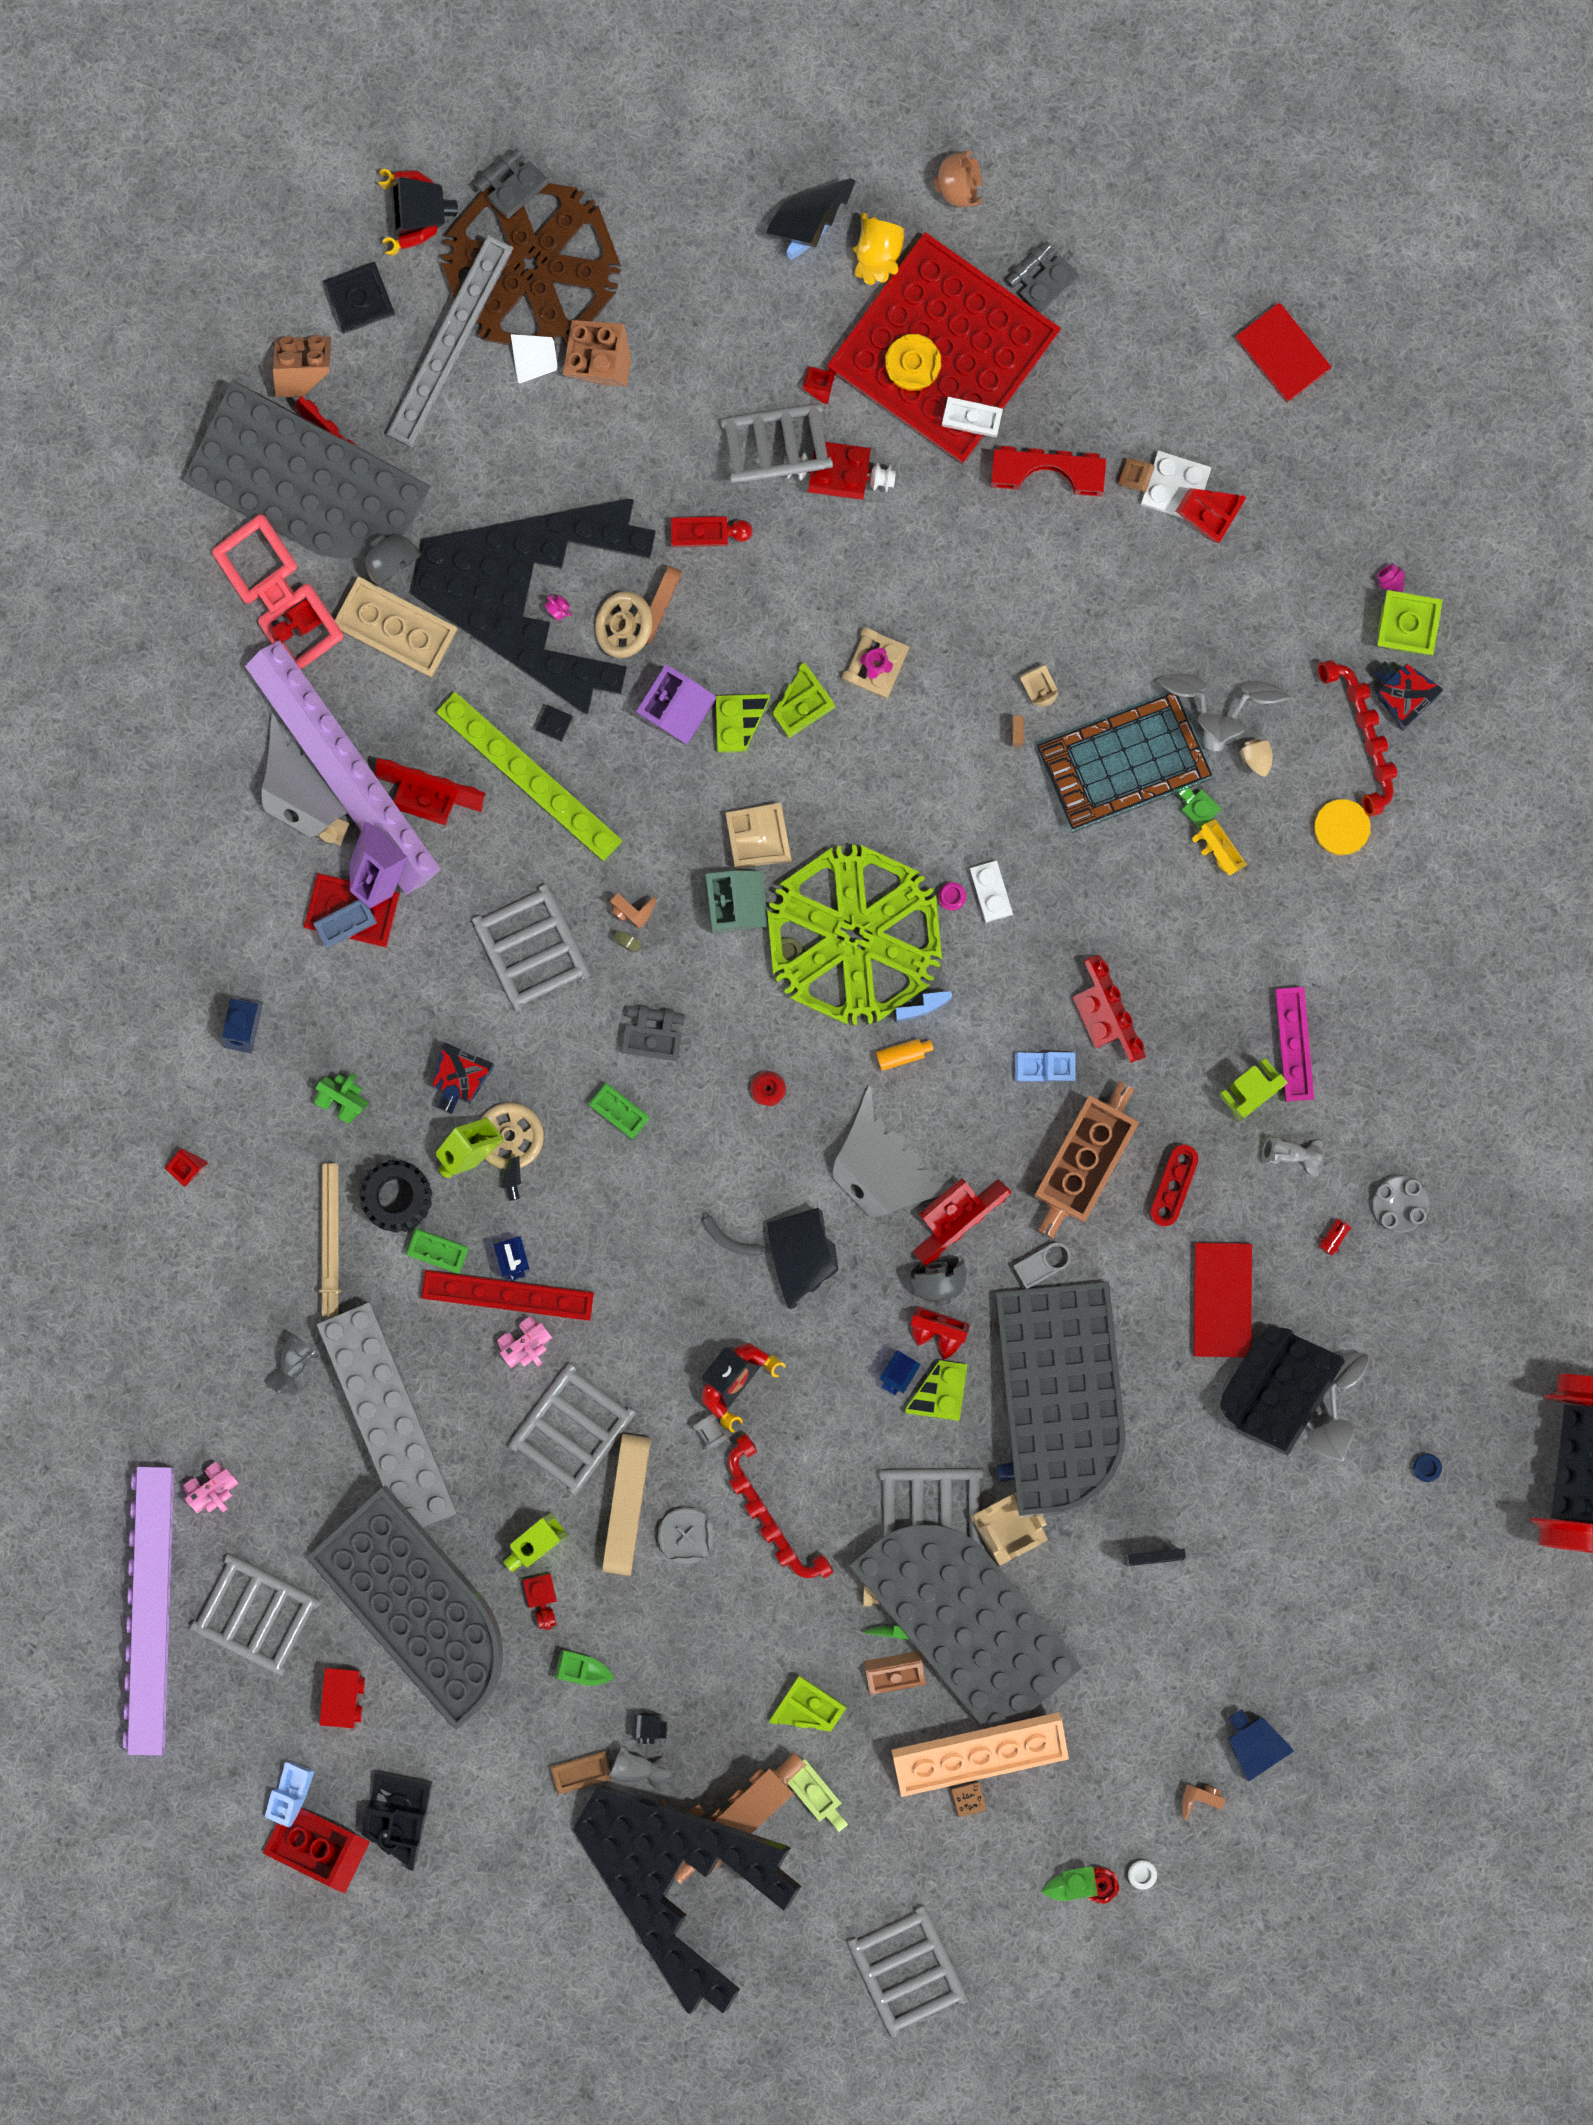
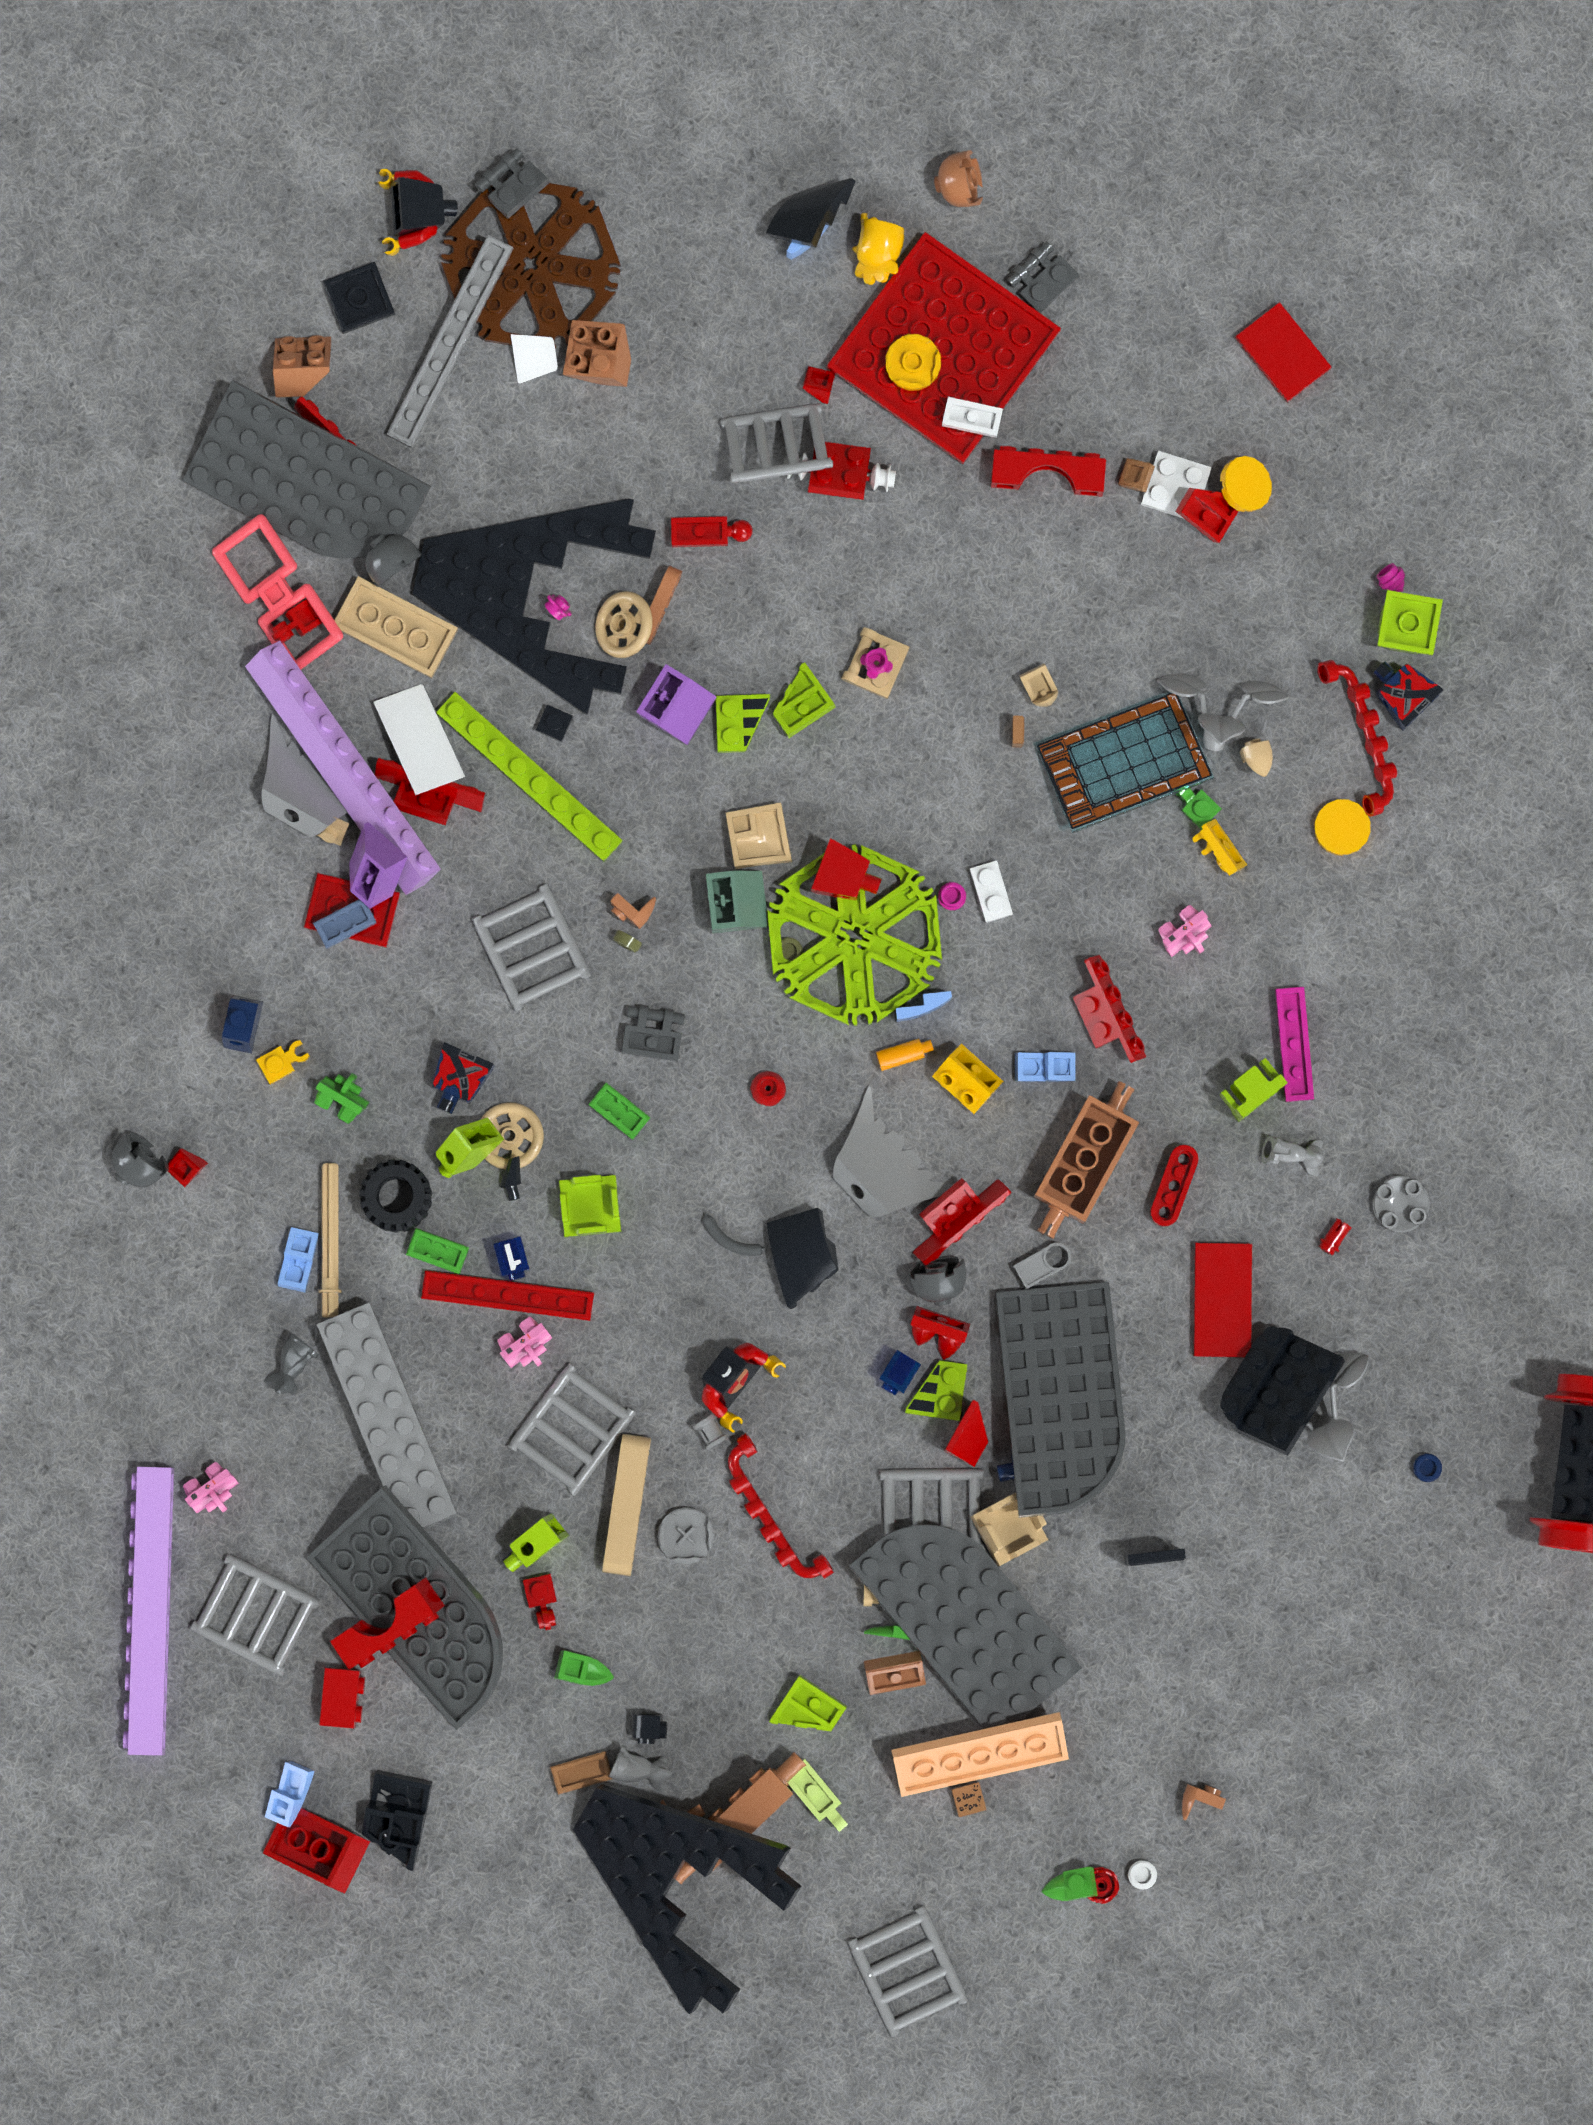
(136, 1162): none -> dark grey cylinder
(278, 1063): none -> yellow plate
(298, 1259): none -> light blue slope
(363, 1640): none -> red arch
(419, 739): none -> white sticker
(589, 1205): none -> lime panel
(844, 873): none -> red torso
(967, 1078): none -> yellow brick
(969, 1437): none -> red slope
(1188, 935): none -> bright pink hips
(1246, 484): none -> yellow tile
(1256, 1745): dark blue torso -> none

